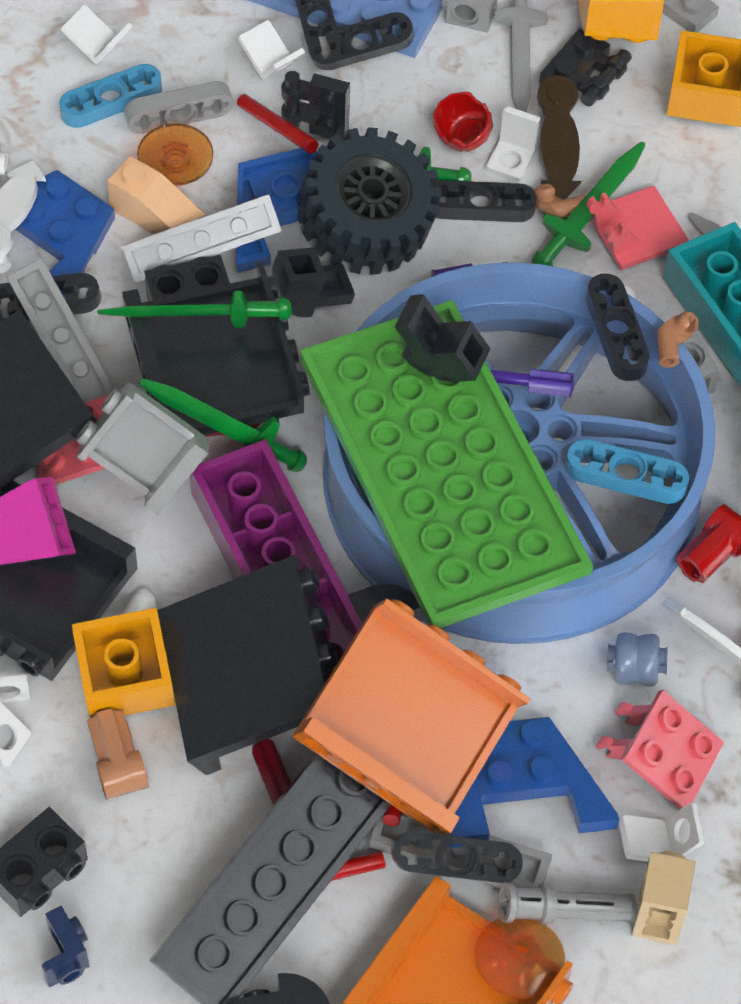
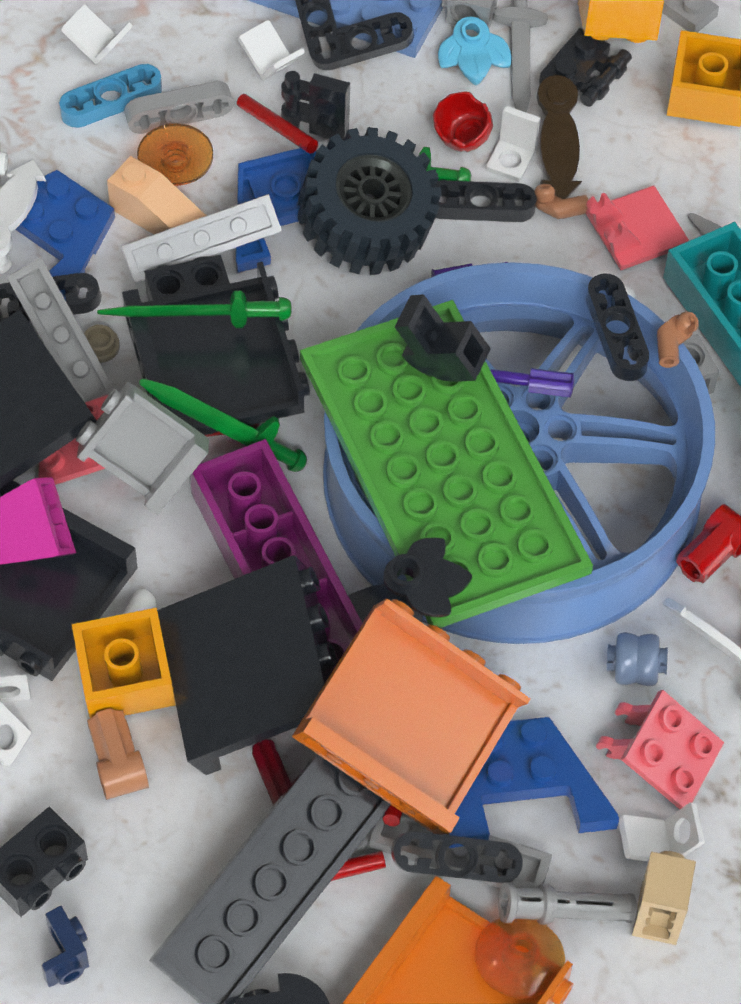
(103, 342): none -> dark tan plate
(308, 283): black brick -> none
(433, 577): none -> black plate
(475, 53): none -> medium azure plate
(569, 231): green sword -> none
(641, 461): dark azure beam -> none

